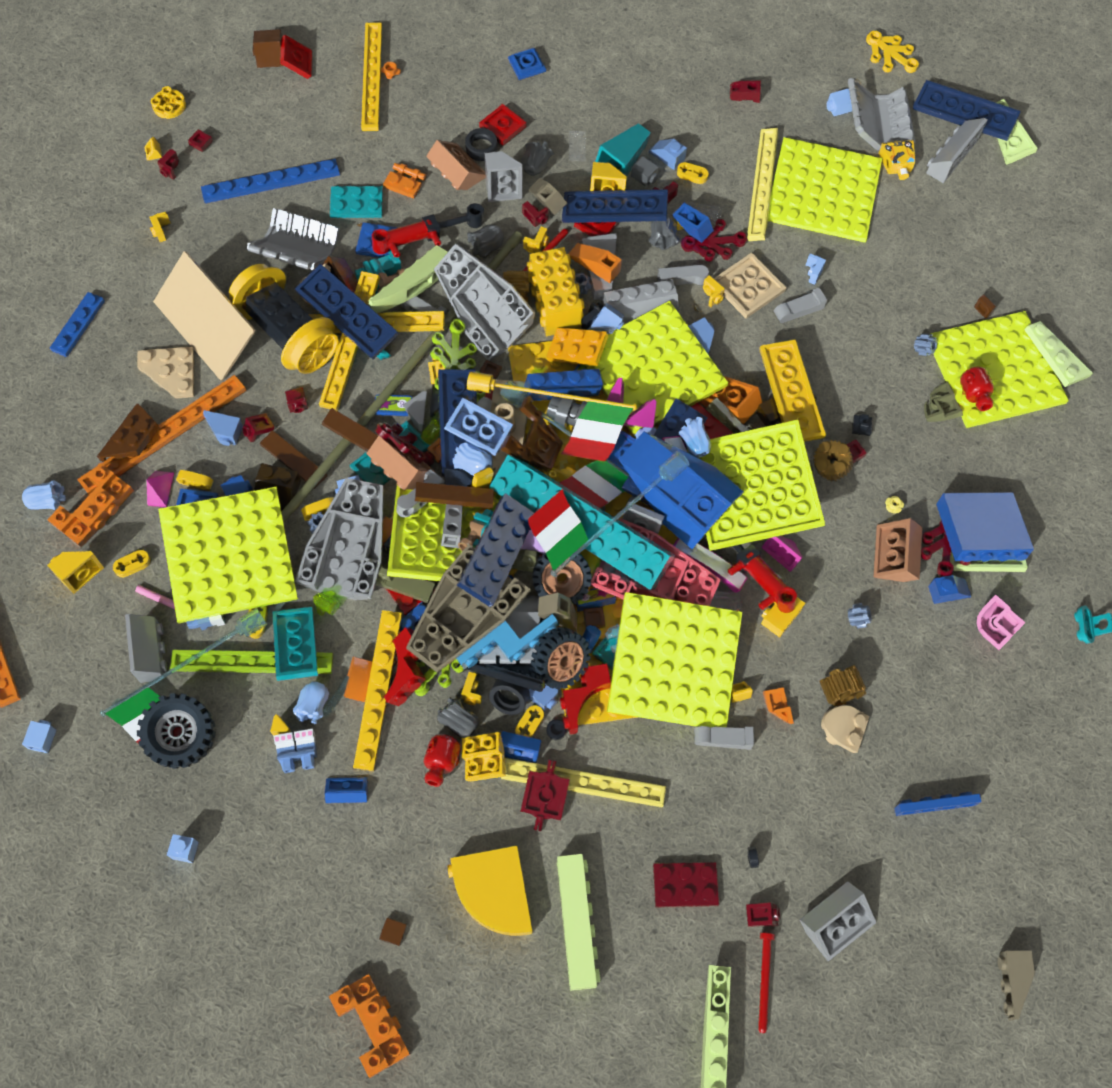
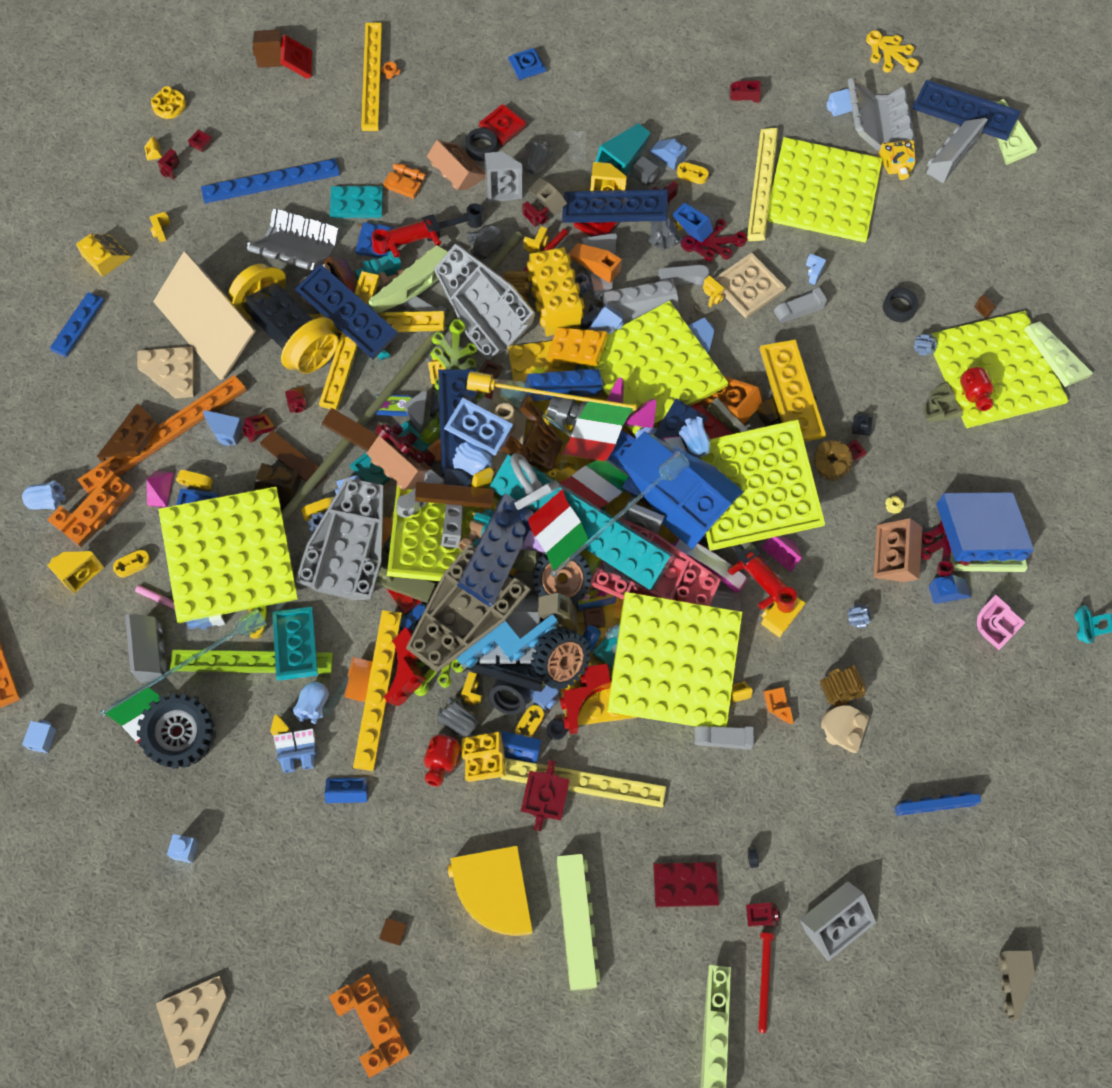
(102, 252): none -> yellow slope
(190, 1019): none -> tan plate
(236, 486): blue brick -> none
(326, 603): clear neon green piece -> none
(534, 489): none -> light grey tile
(896, 315): none -> black tyre

